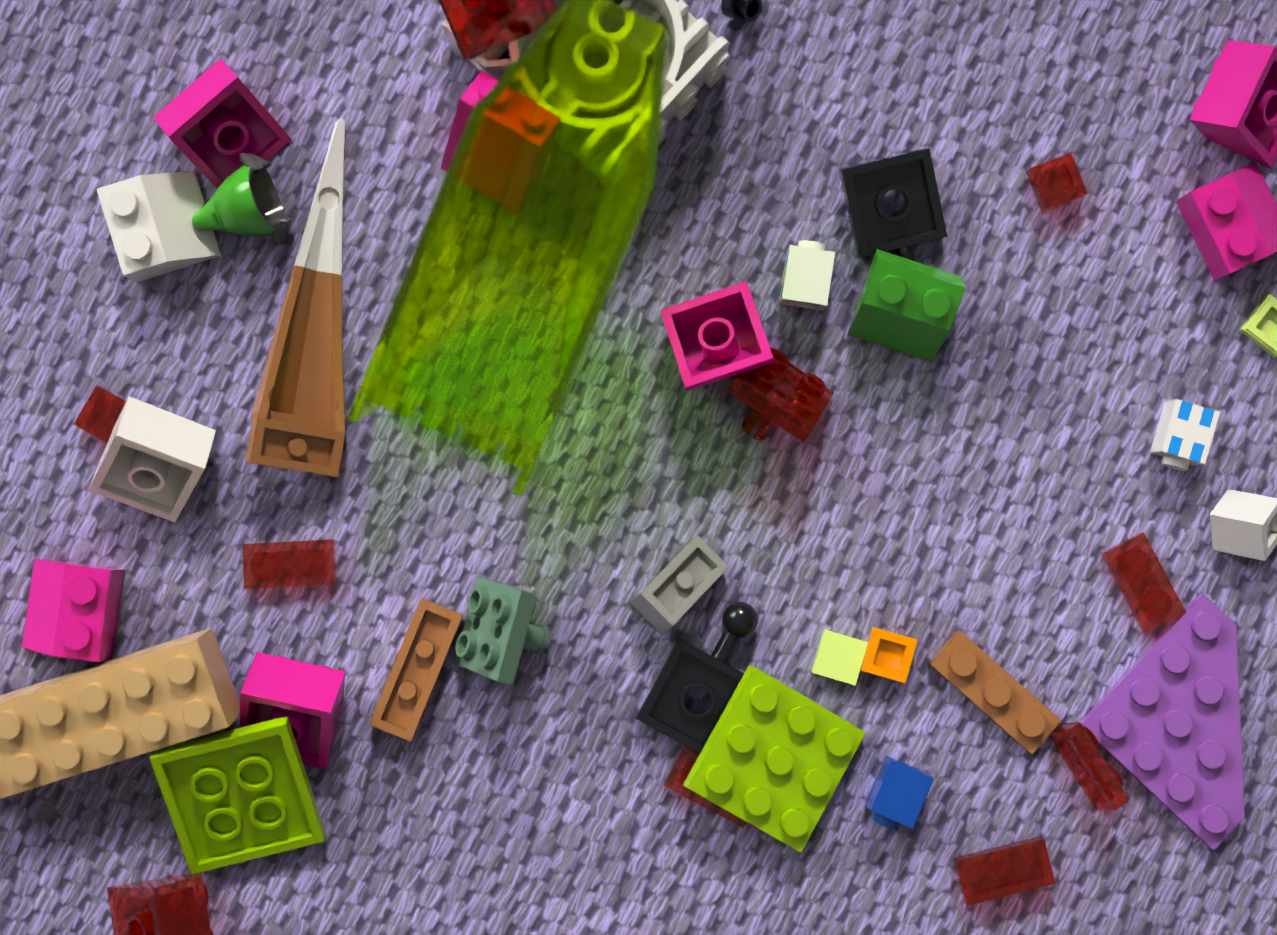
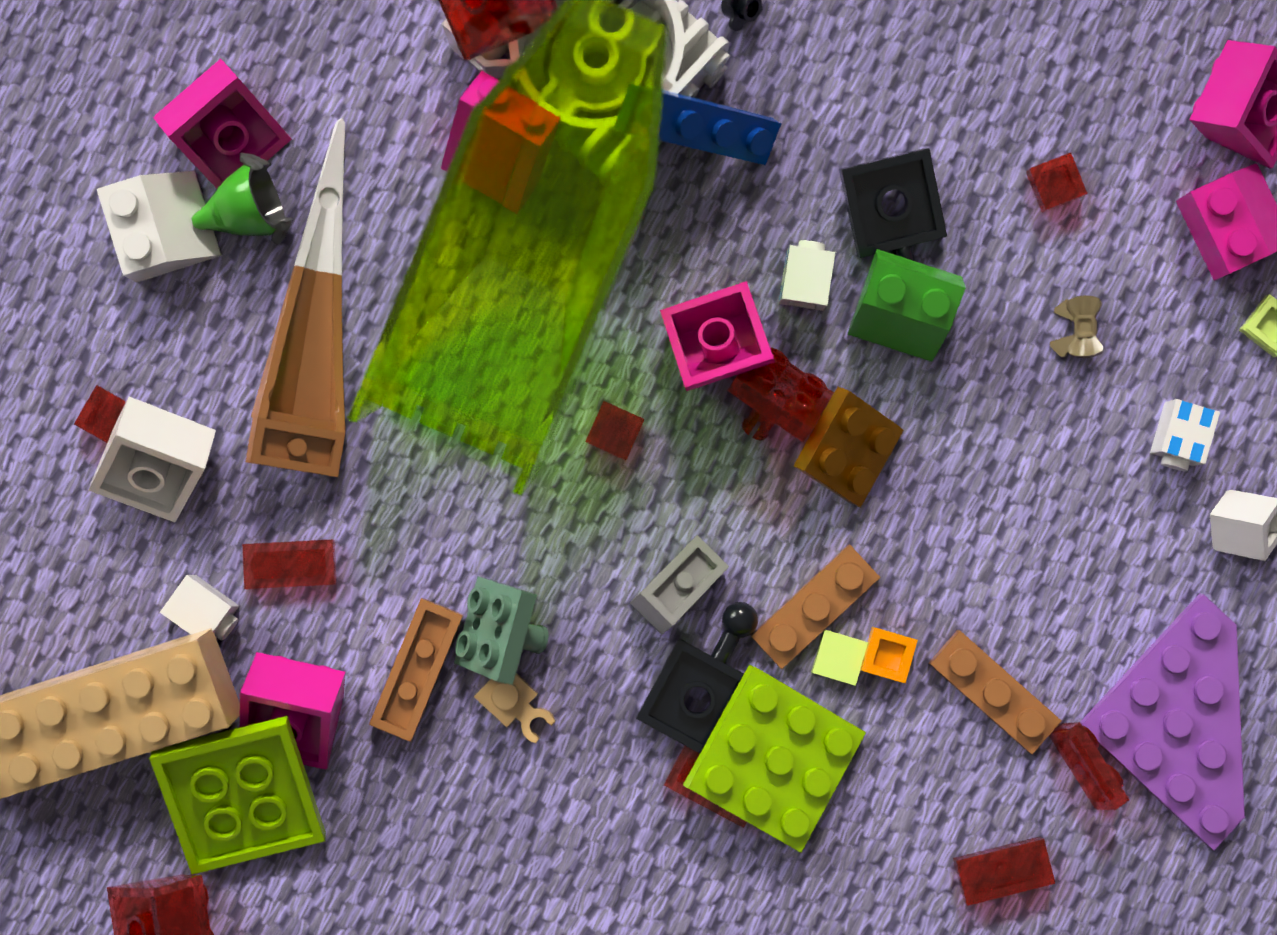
(73, 610): dark pink slope -> none
(199, 607): none -> white brick
(513, 702): none -> tan plate
(614, 430): none -> clear red plate
(717, 128): none -> blue plate
(815, 606): none -> medium nougat plate
(848, 447): none -> pearl gold plate
(898, 794): blue brick -> none
(1083, 313): none -> dark tan piece
(1143, 582): clear red plate -> none

